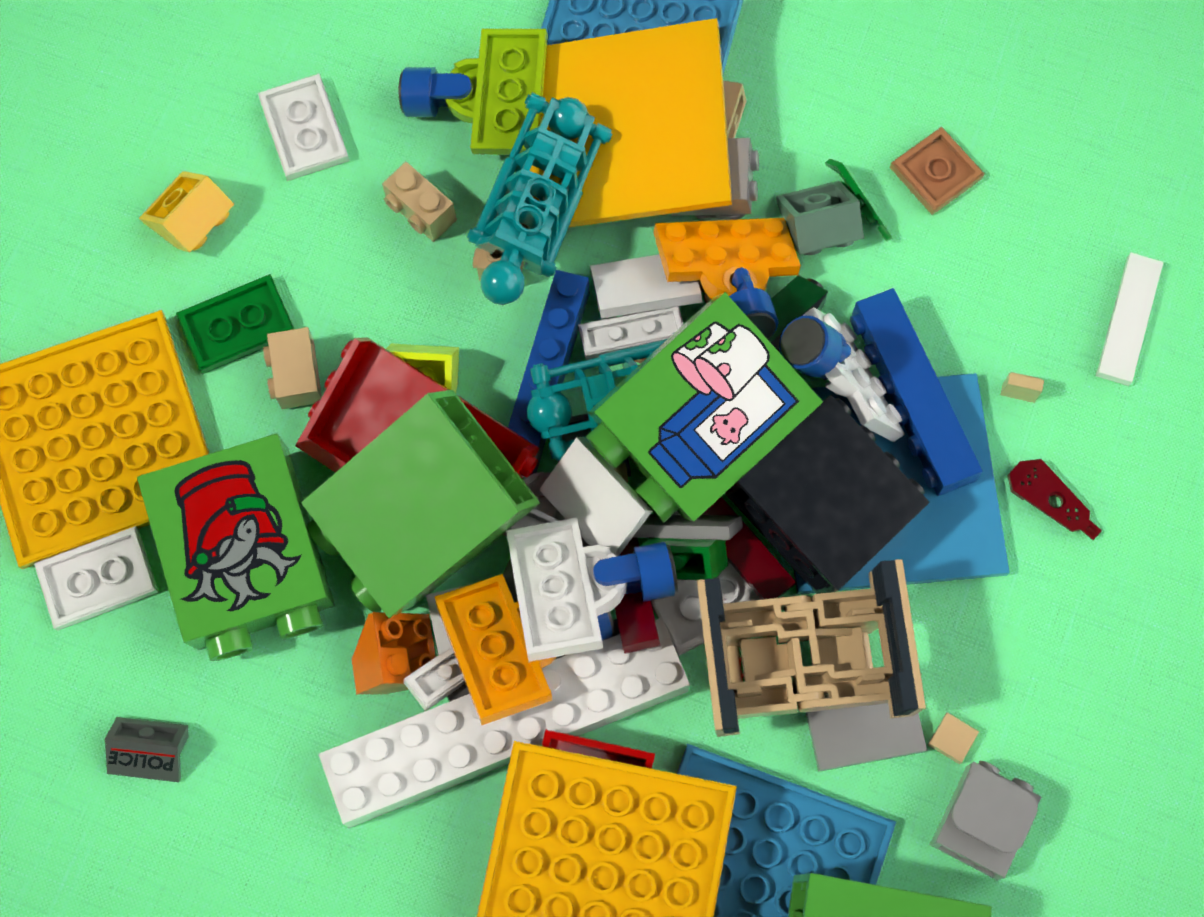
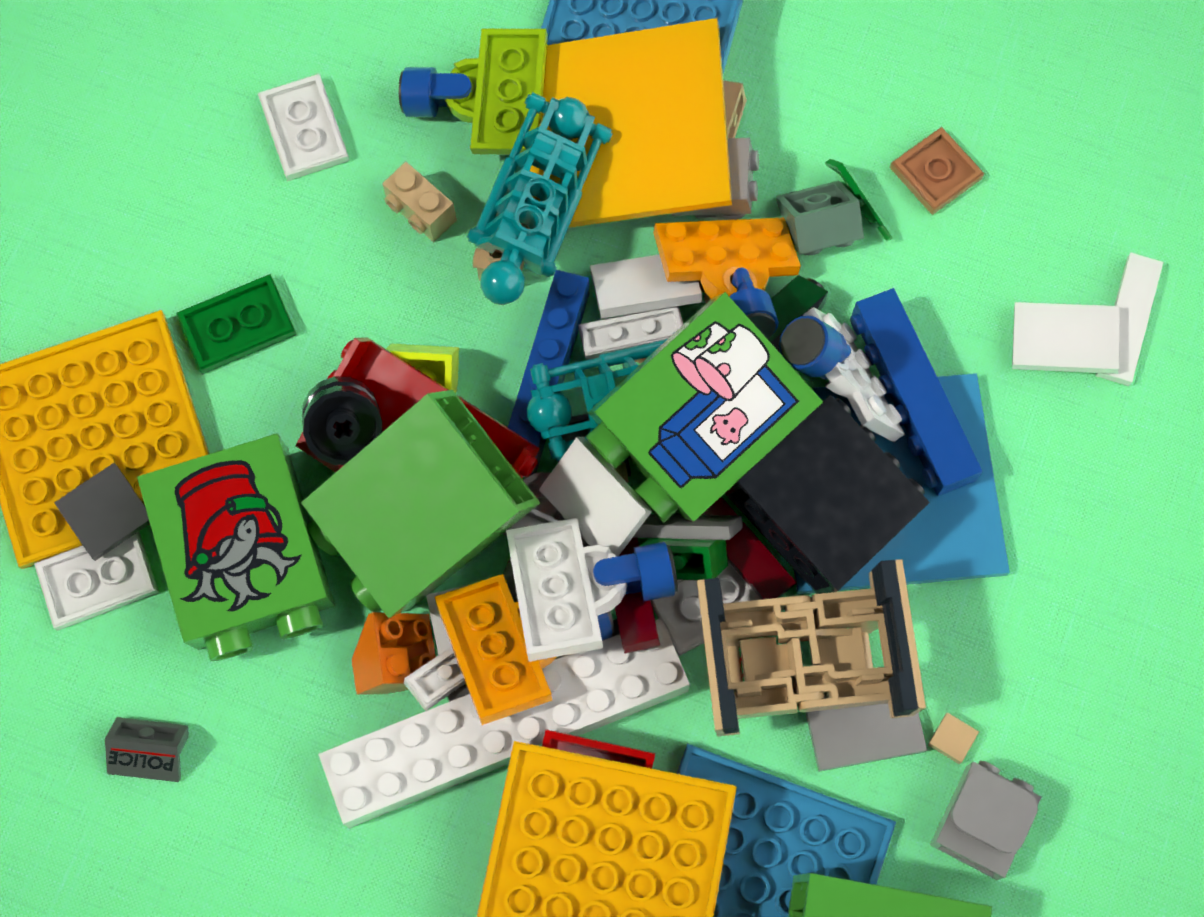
(104, 511): none -> dark grey tile
(188, 211): yellow slope -> none
(293, 368): tan brick -> none
(340, 419): none -> black wheel
(1022, 387): tile -> none
(1047, 485): dark red piece -> none
(1066, 337): none -> white tile

